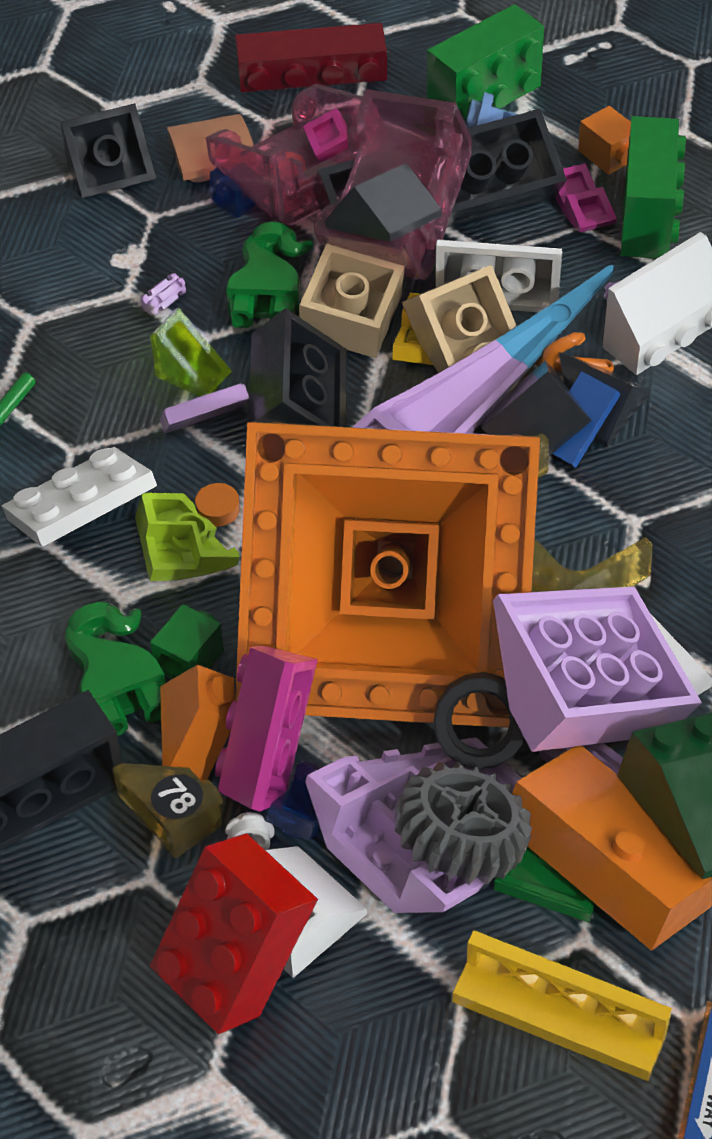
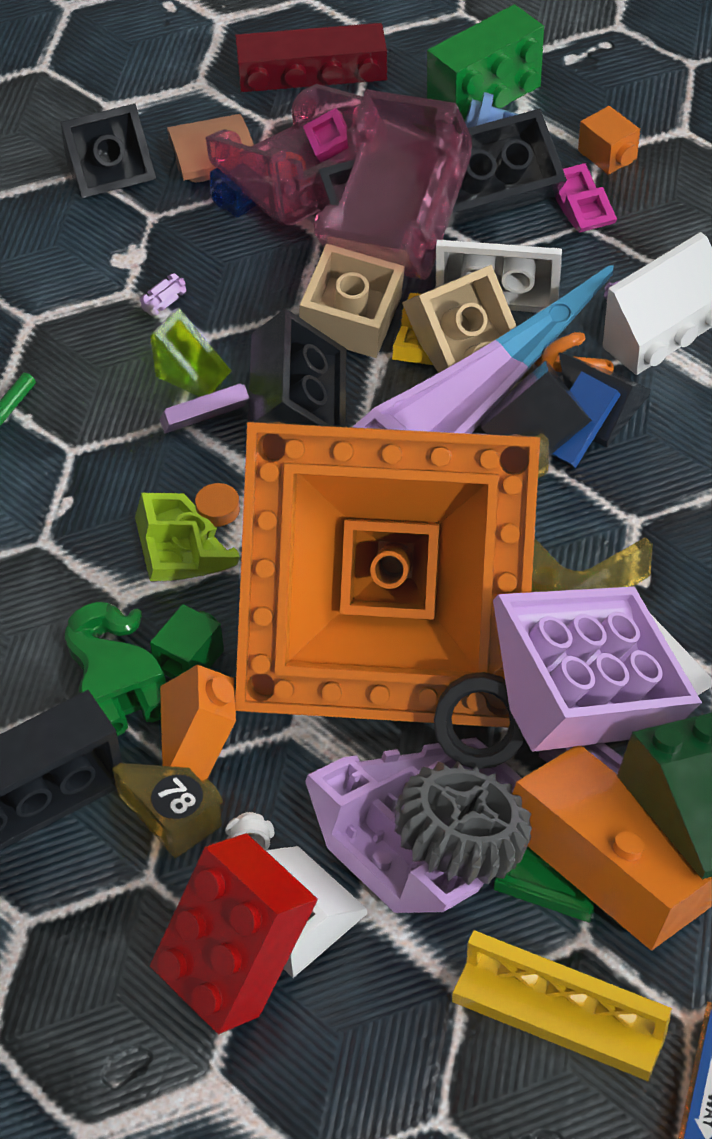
(78, 495): white plate -> none
(265, 726): dark pink slope -> none
(266, 281): green hips -> none
(294, 808): clear blue bracket -> none
(385, 206): black slope -> none
(652, 187): green brick -> none

